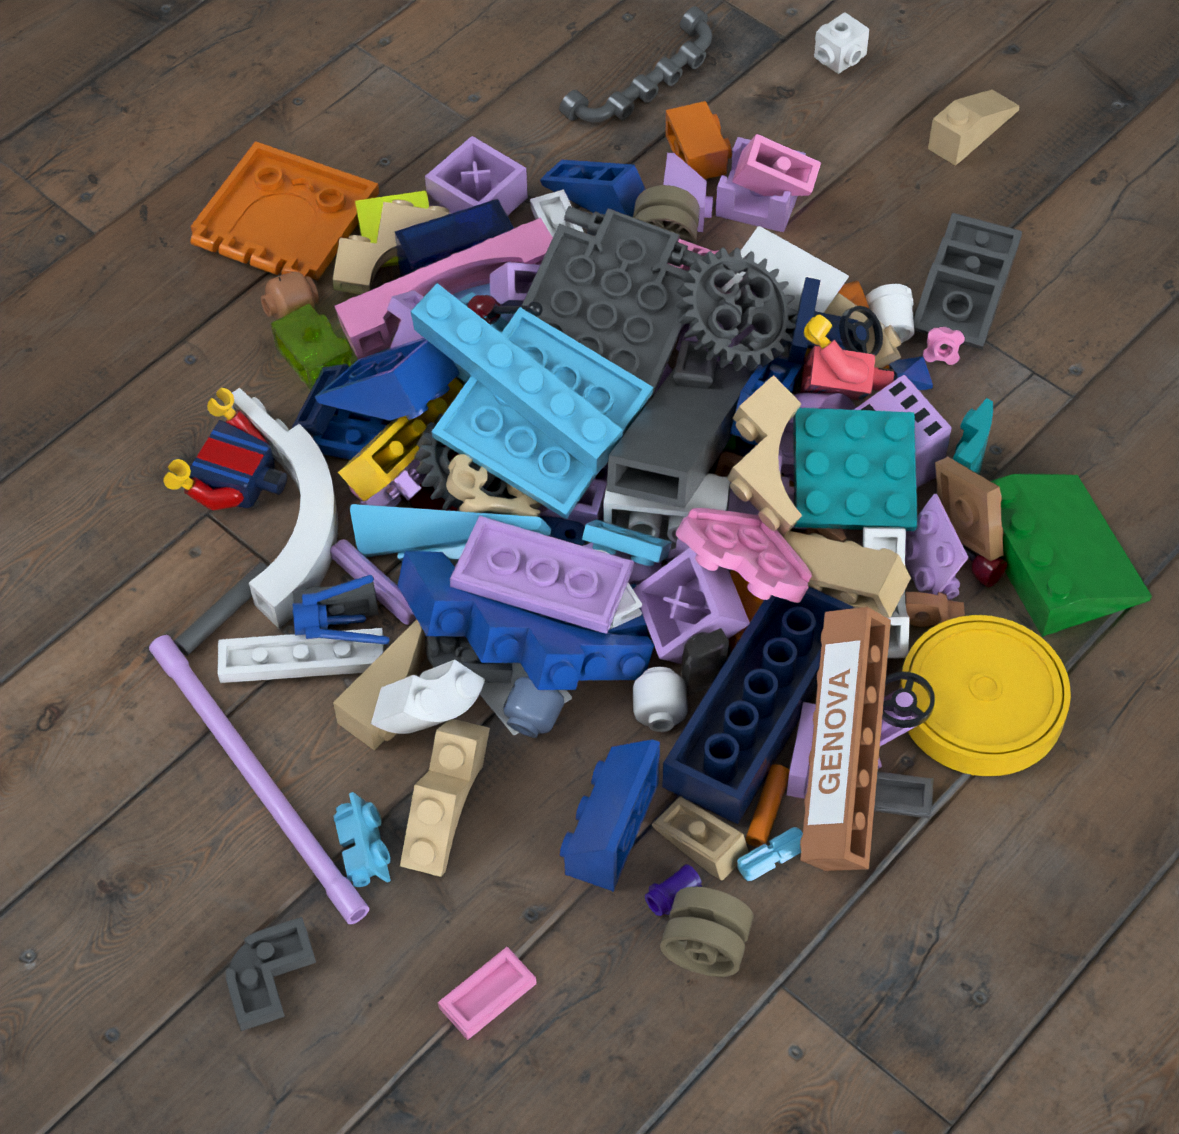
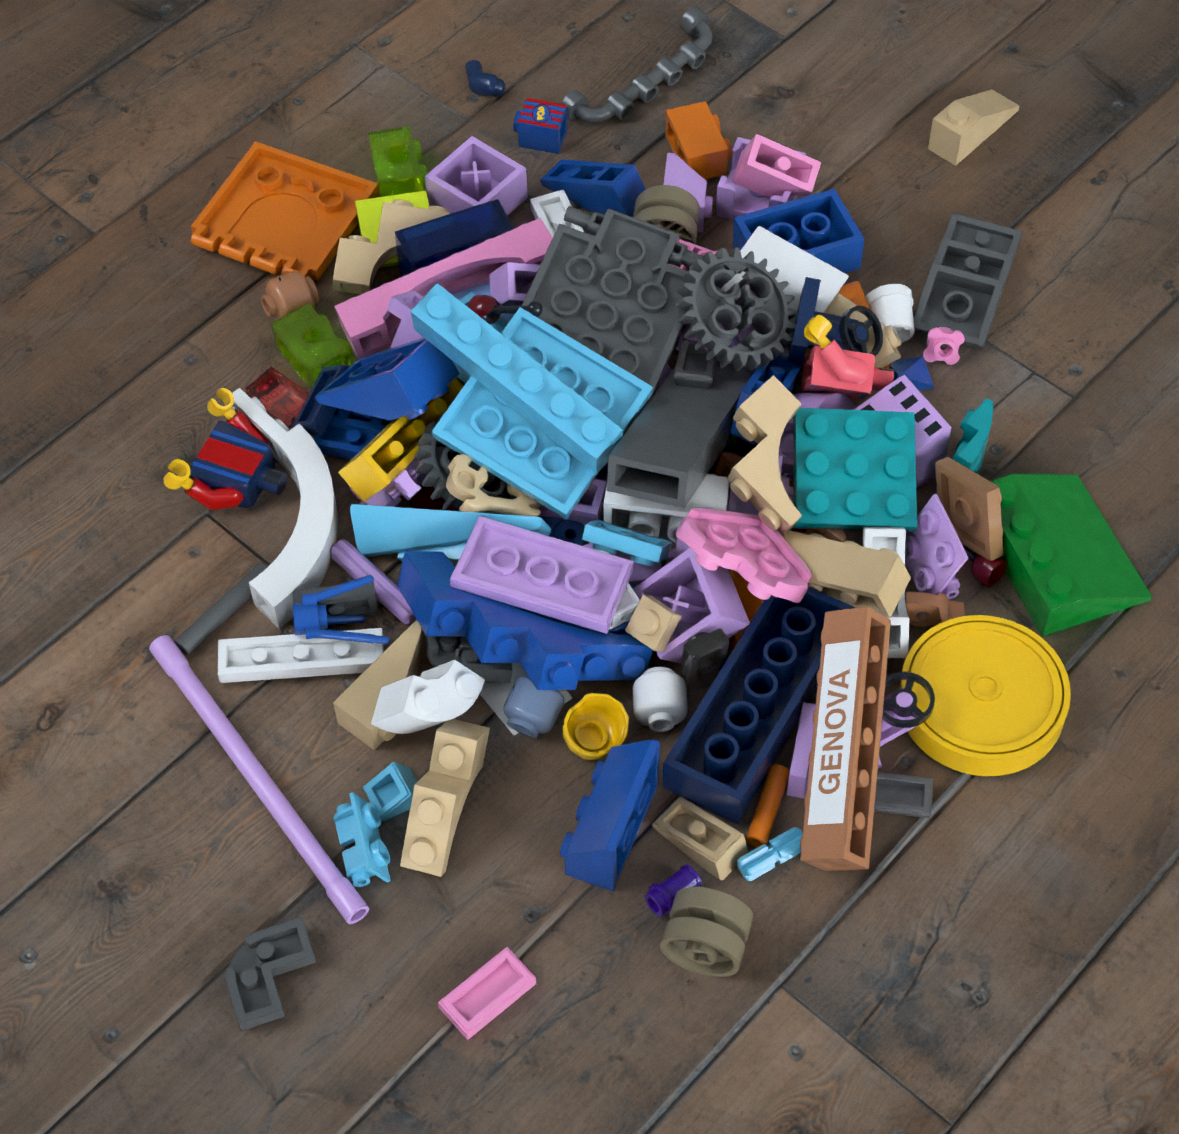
(278, 395): none -> clear red tile
(391, 790): none -> medium azure slope
(396, 161): none -> clear neon green brick
(483, 83): none -> dark blue arm
(541, 125): none -> blue brick
(595, 726): none -> yellow hair
(653, 623): none -> tan plate
(811, 223): none -> blue brick
(841, 43): white brick -> none

